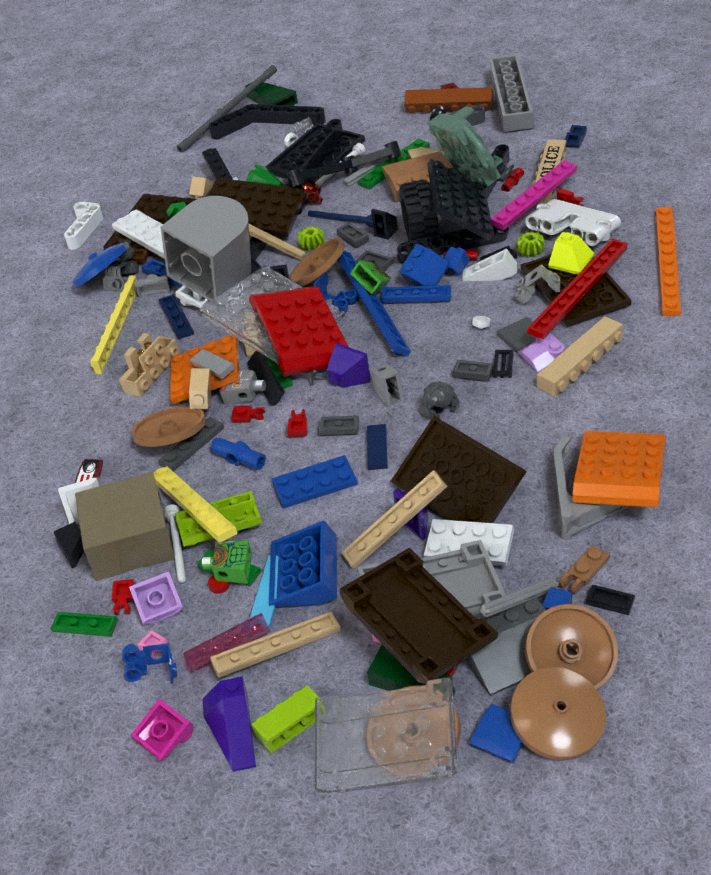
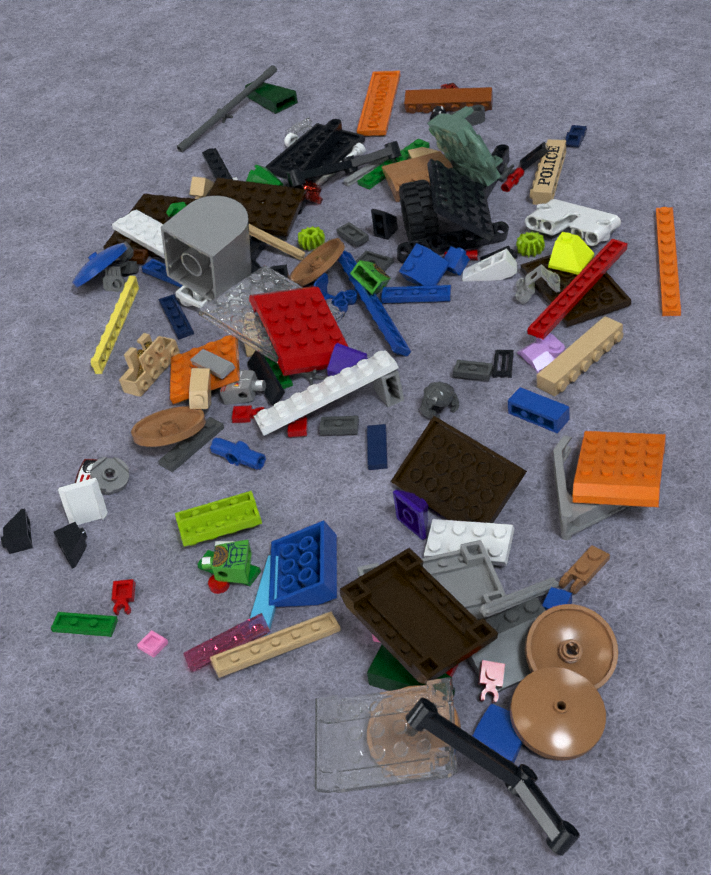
(17, 533): none -> black slope
(88, 218): white beam -> none
(116, 466): none -> light grey plate
(123, 526): dark tan tile -> none
(138, 660): blue piece -> none
(152, 285): light grey tile -> none
(156, 598): lavender slope -> none
(162, 730): dark pink slope -> none
(170, 511): white piece -> none
(194, 504): light yellow plate -> none
(230, 722): dark purple wedge -> none
(264, 114): black beam -> none
(286, 719): lime brick -> none
(314, 481): blue plate -> none
(325, 392): none -> white plate
(368, 220): dark blue piece -> none
(379, 103): none -> orange plate
(394, 519): tan tile -> none
(481, 322): white tile -> none
(491, 676): none -> plate
(511, 93): light grey brick -> none
(516, 334): dark grey tile -> none
(518, 780): none -> black piece
(533, 195): dark pink plate -> none
(534, 155): none -> black tile
(538, 410): none -> blue brick
(568, 196): red plate -> none
(610, 599): black tile -> none

